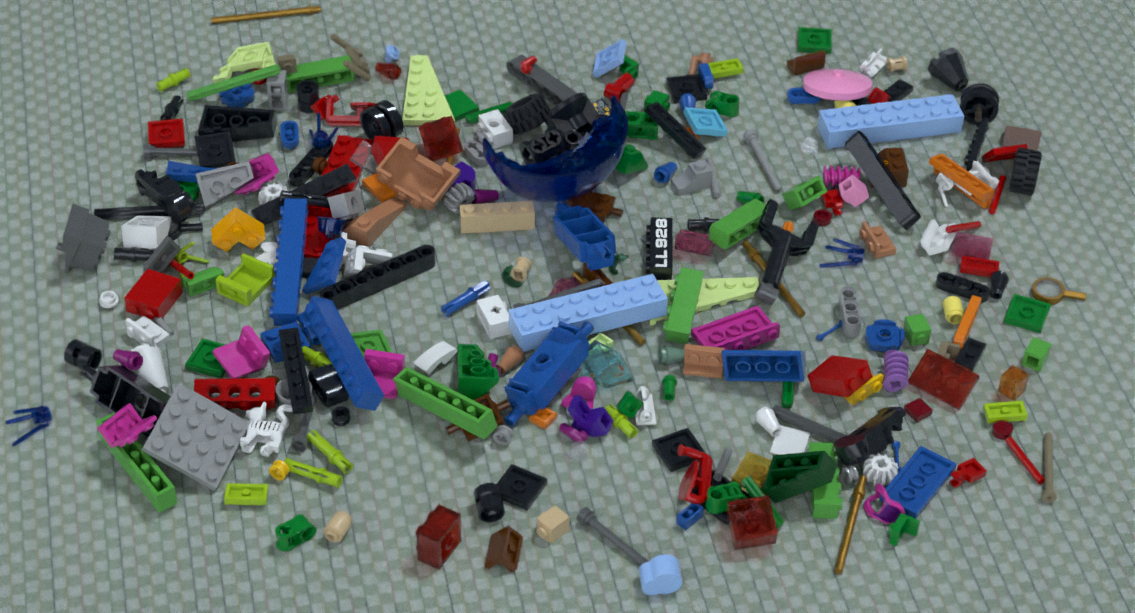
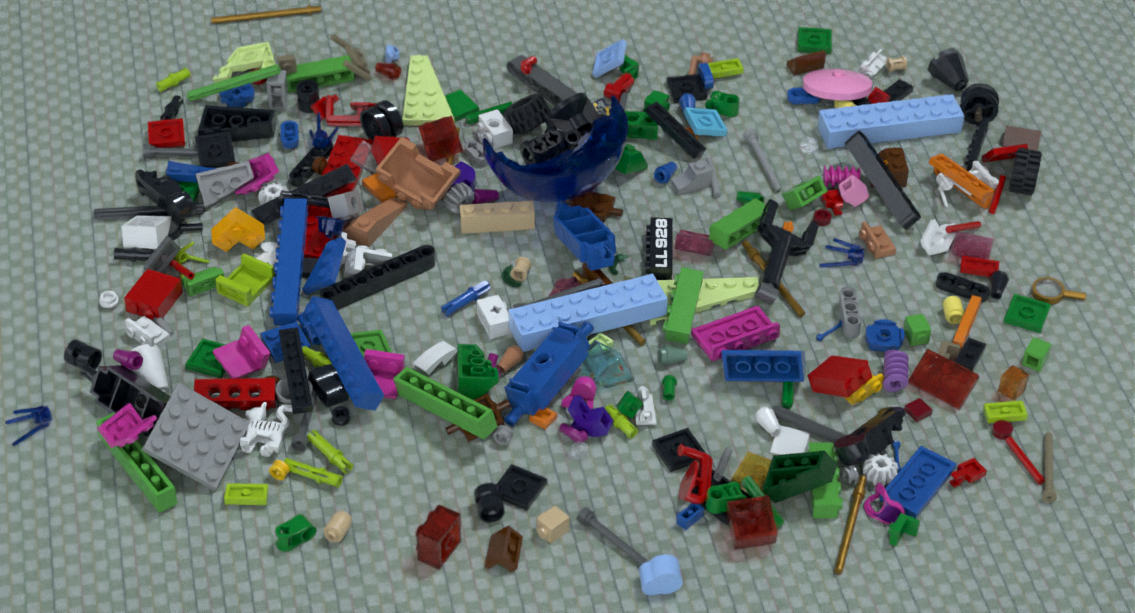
(83, 239): dark grey piece -> none
(700, 224): black pin -> none
(703, 361): nougat bracket -> none

